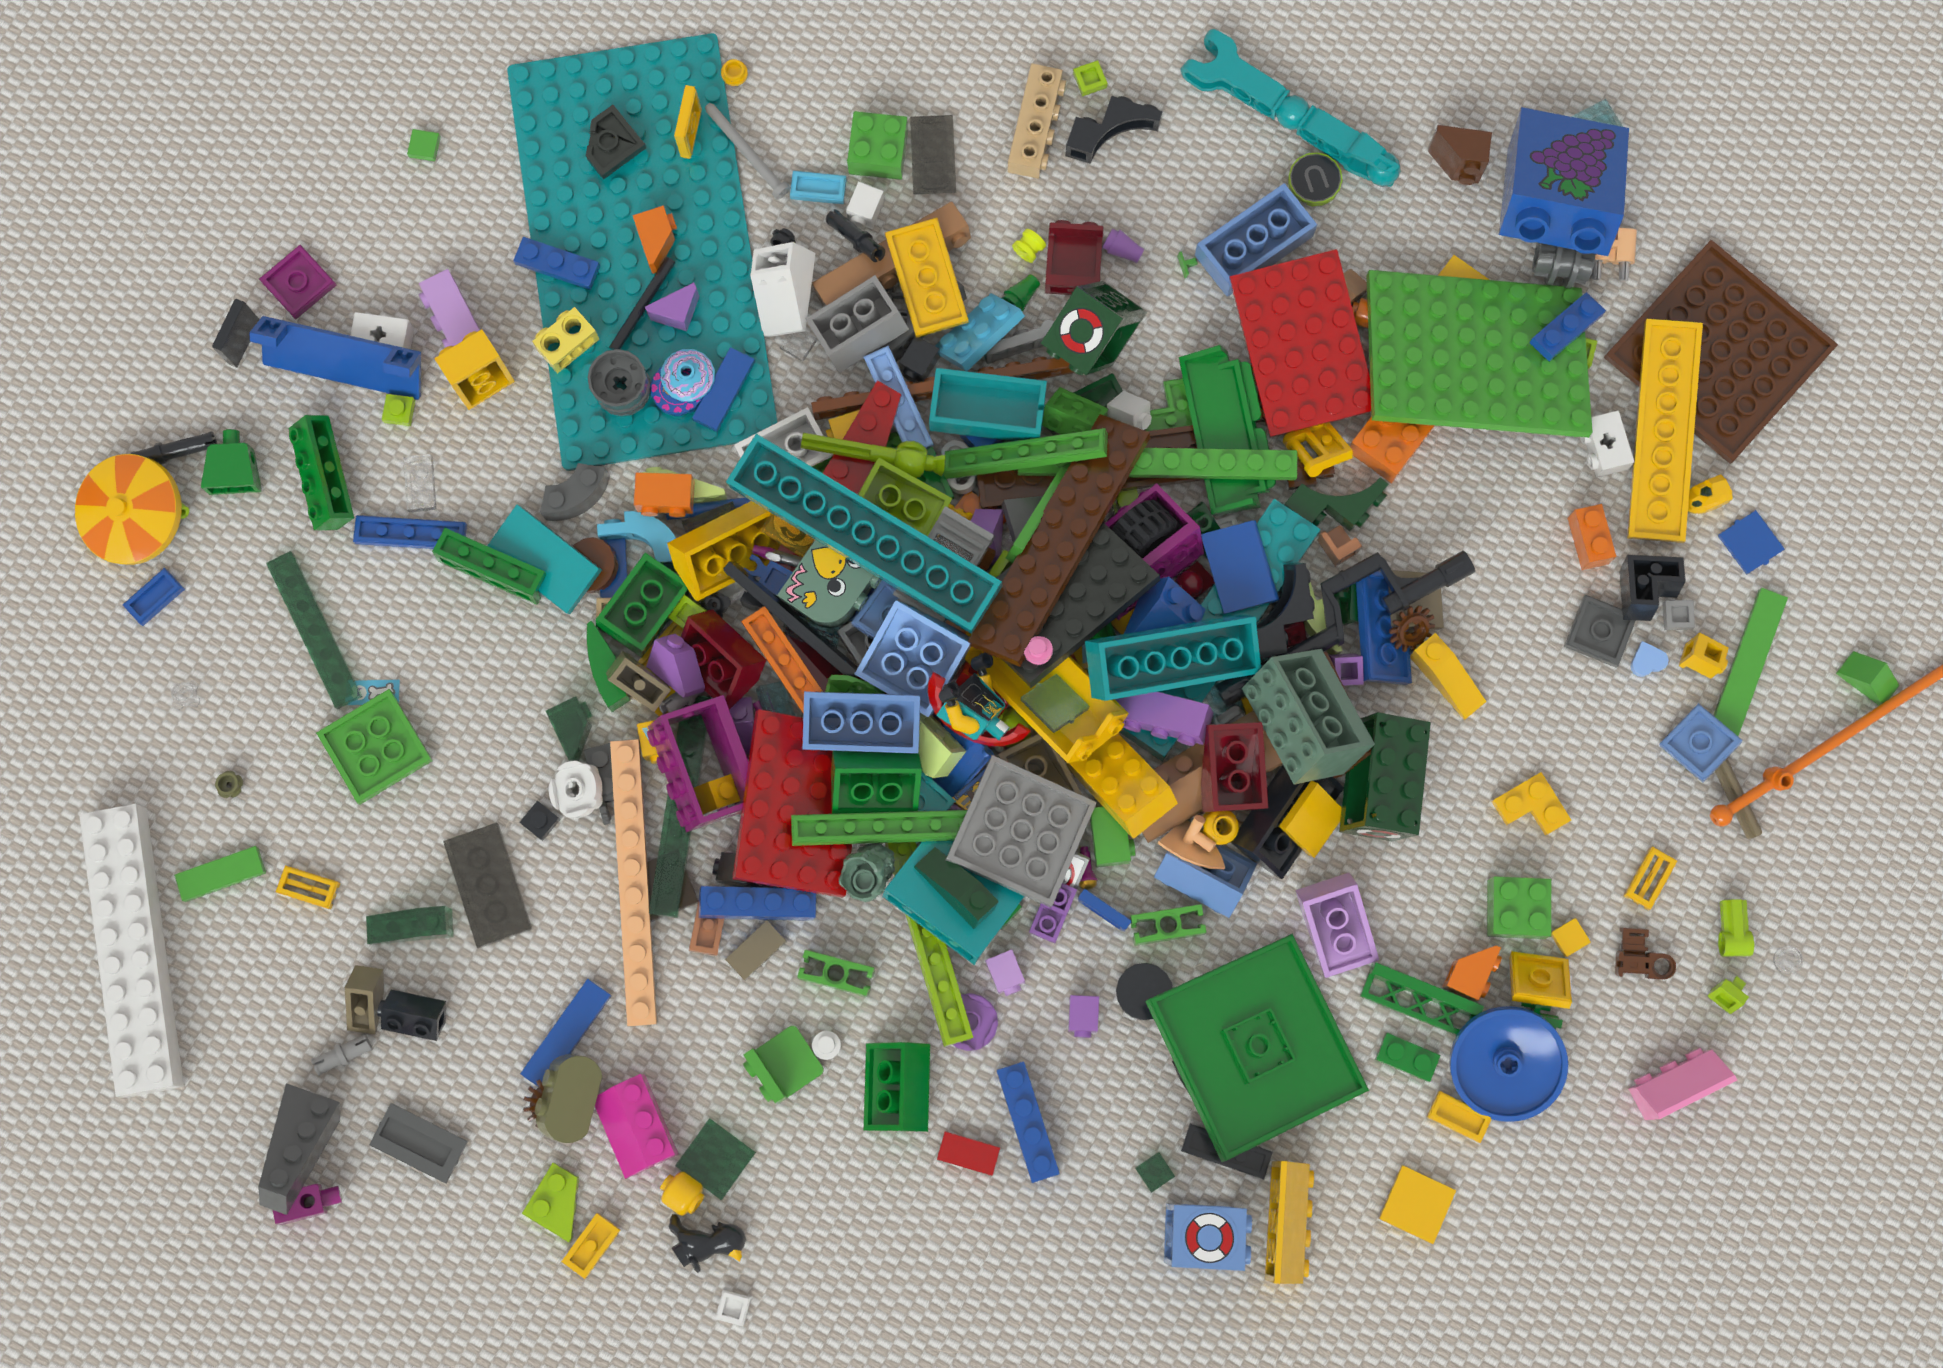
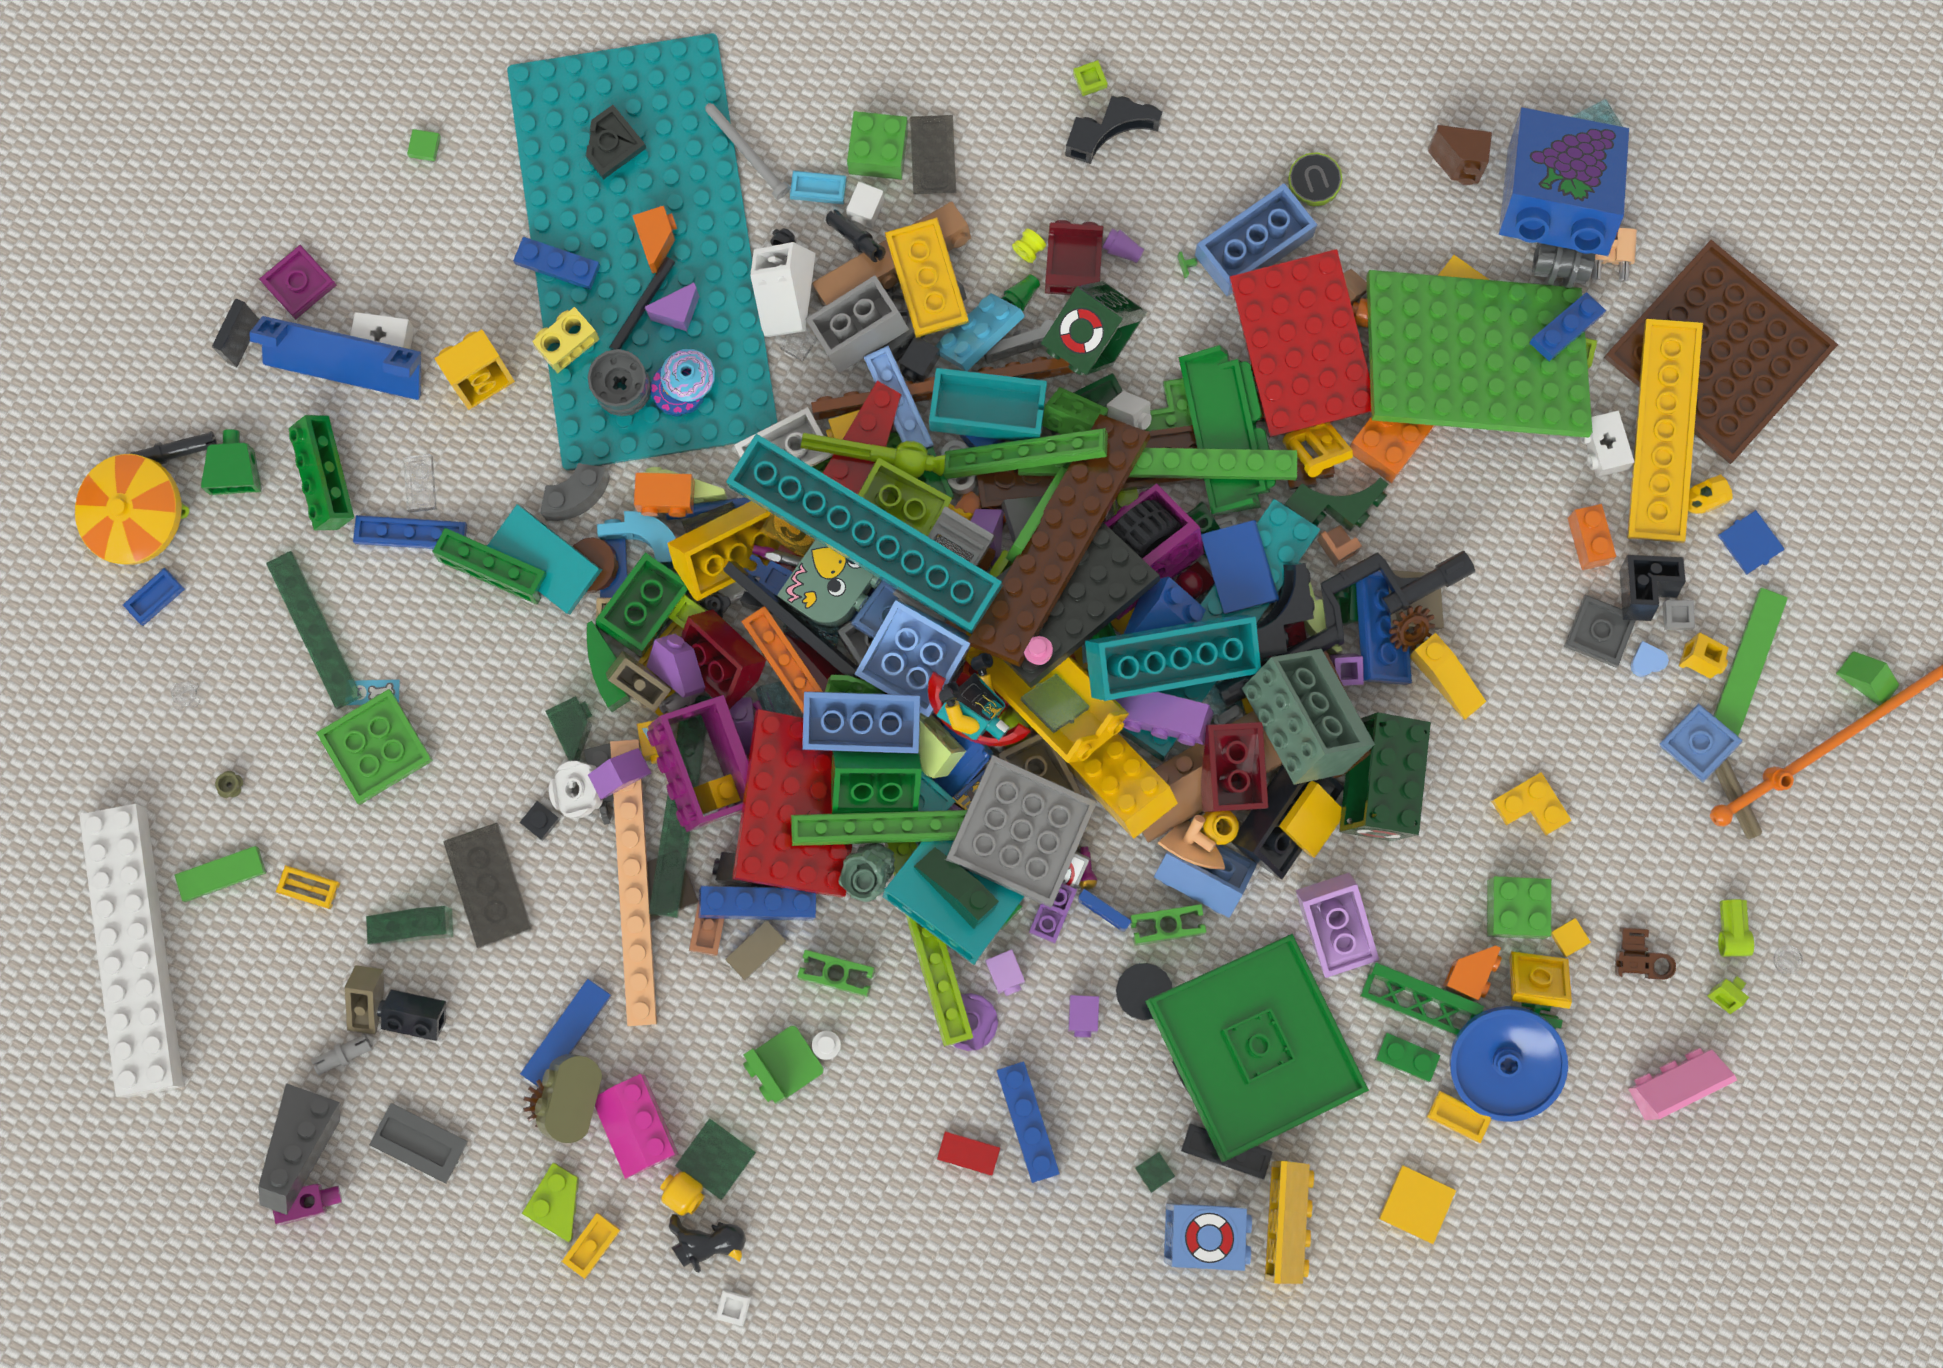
(398, 410): lime plate -> none
(448, 306): lavender brick -> none
(619, 773): none -> medium lavender slope
(688, 122): yellow tile -> none
(725, 389): blue tile -> none
(734, 72): yellow plate -> none
(897, 1087): green slope -> none
(1035, 121): tan brick -> none
(1110, 840): bright green brick -> none
(1349, 147): teal piece -> none
(1638, 898): yellow tile -> none

